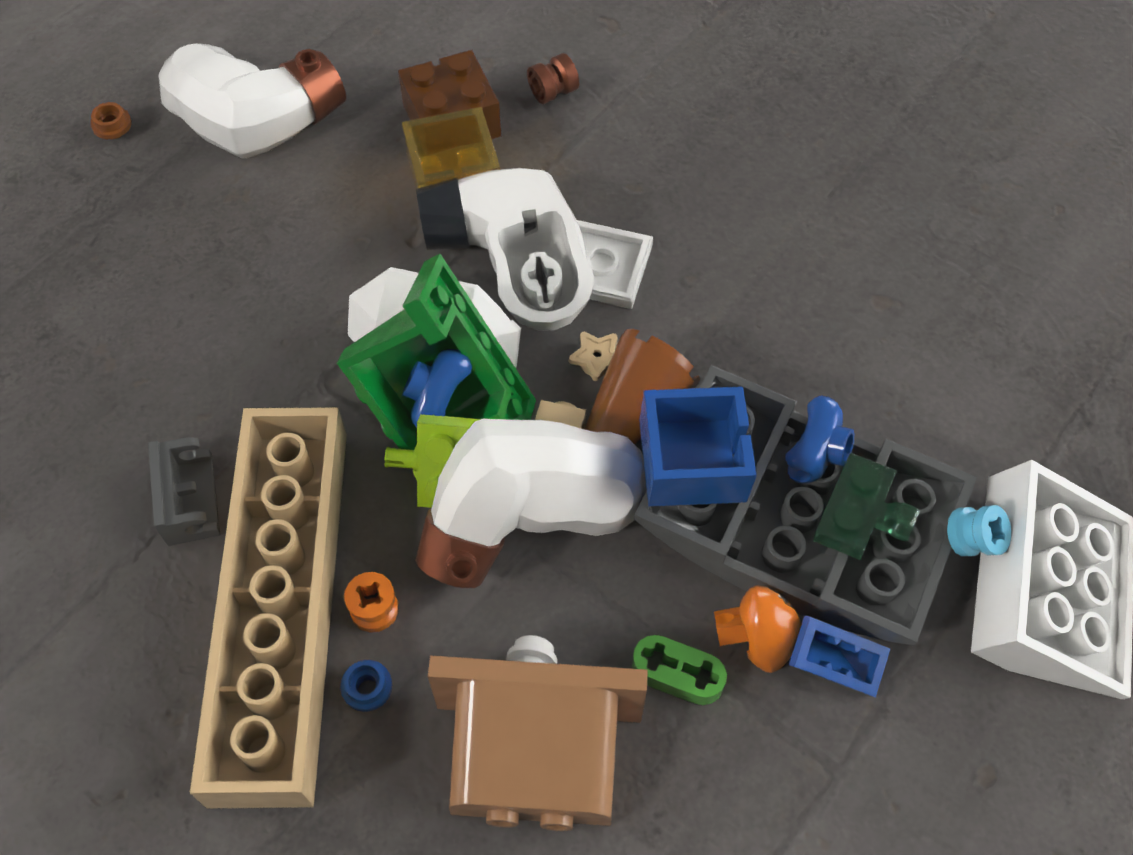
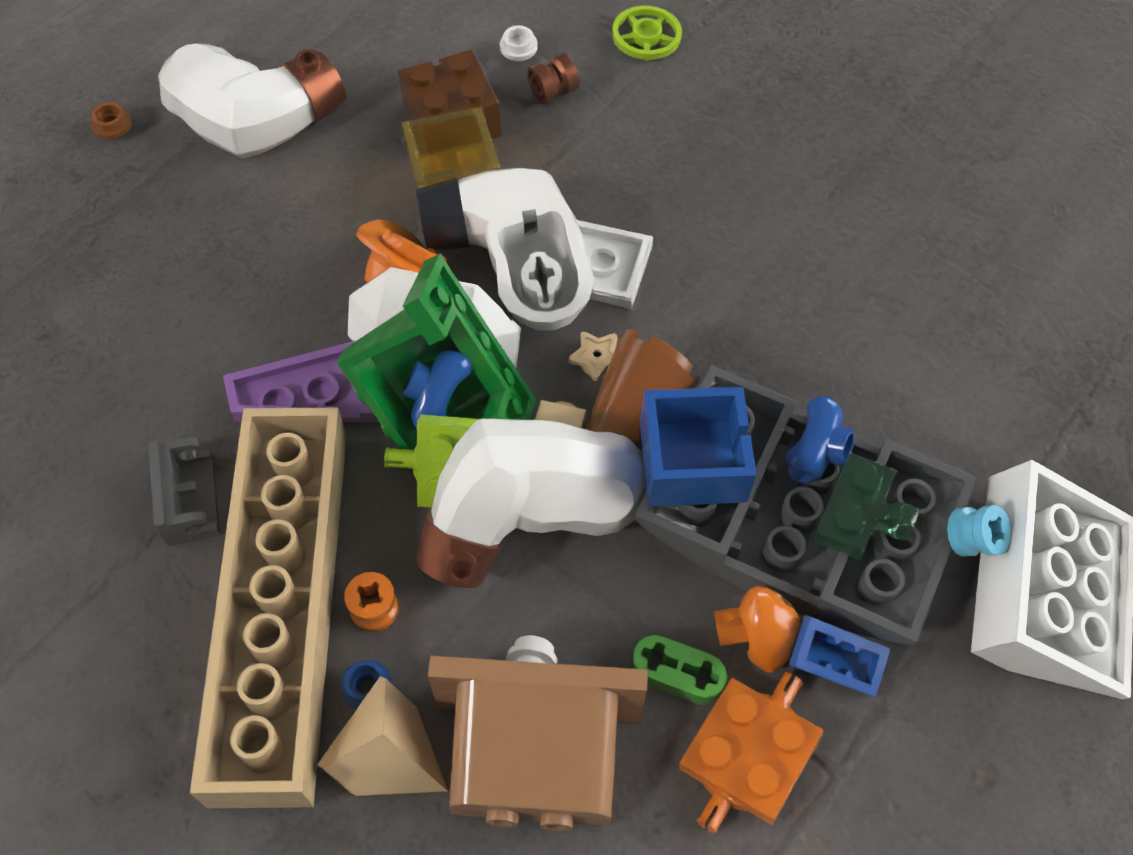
(297, 382): none -> medium lavender wing
(384, 748): none -> tan slope
(392, 247): none -> orange hat
(518, 43): none -> white plate
(646, 33): none -> lime wheel
(750, 751): none -> orange plate

